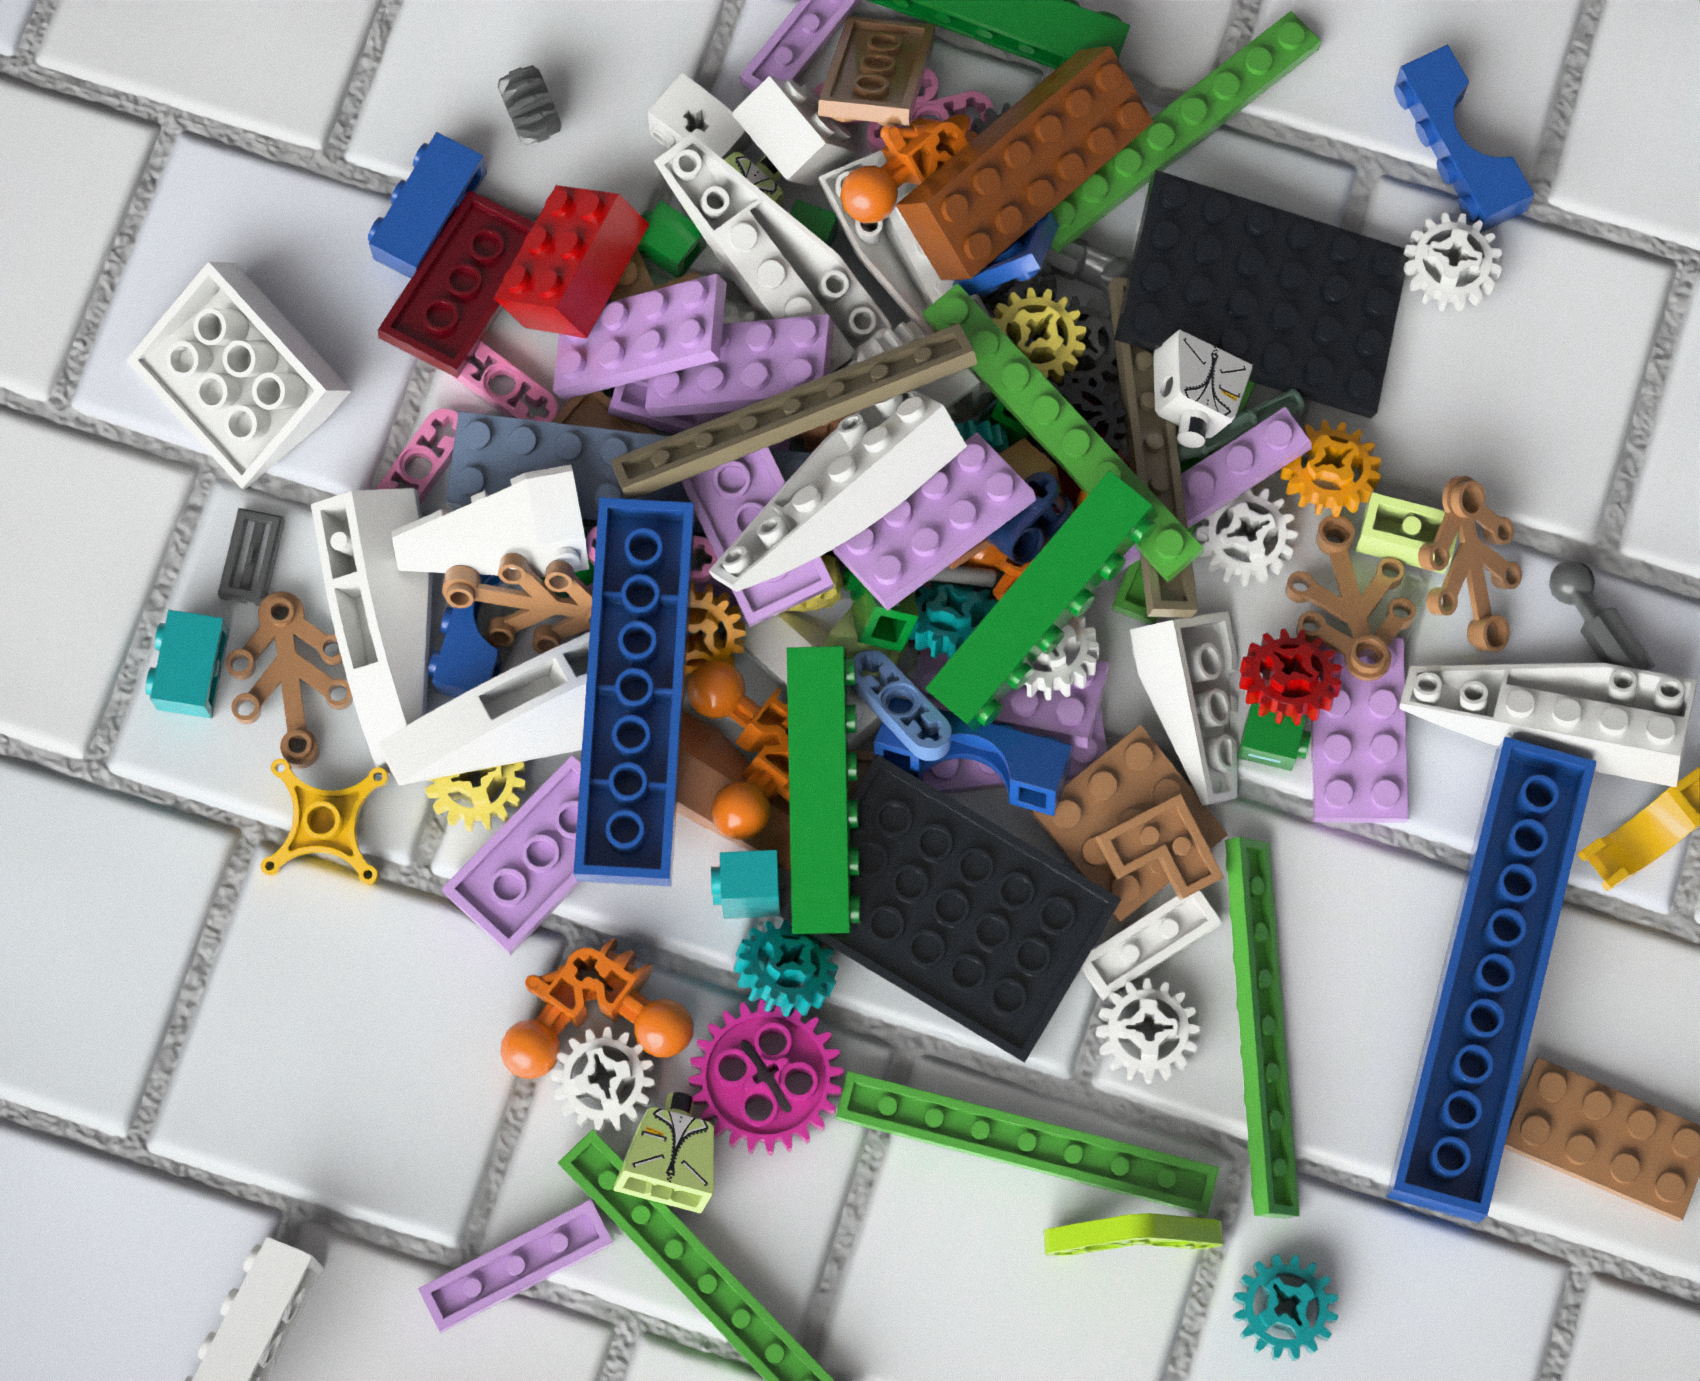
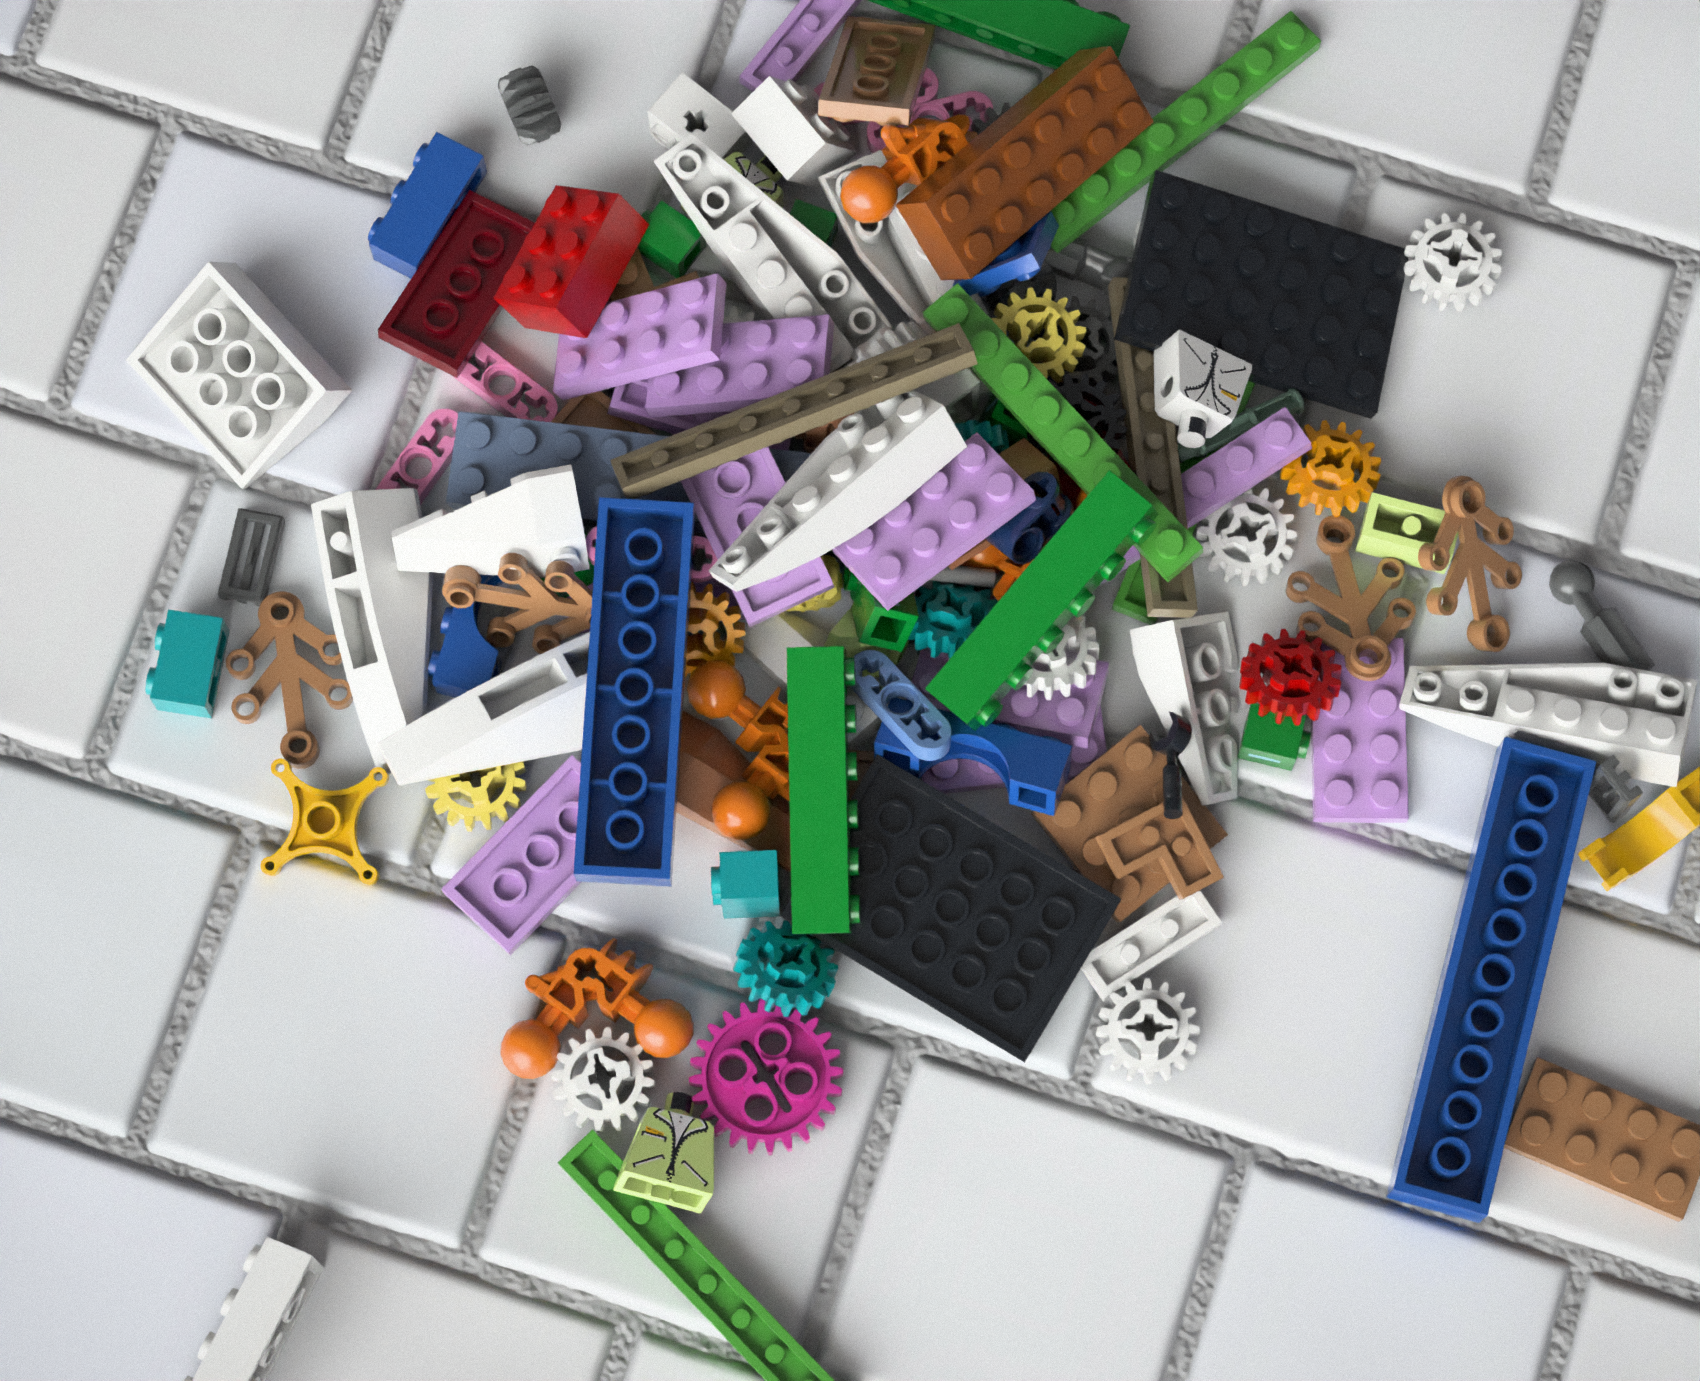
(515, 1266): lavender plate -> none
(1027, 1143): bright green plate -> none
(1132, 1230): lime beam -> none
(1172, 746): none -> black piece
(1261, 1029): bright green plate -> none
(1271, 1289): teal gear -> none
(1486, 185): blue arch -> none
(1617, 787): none -> dark grey tile

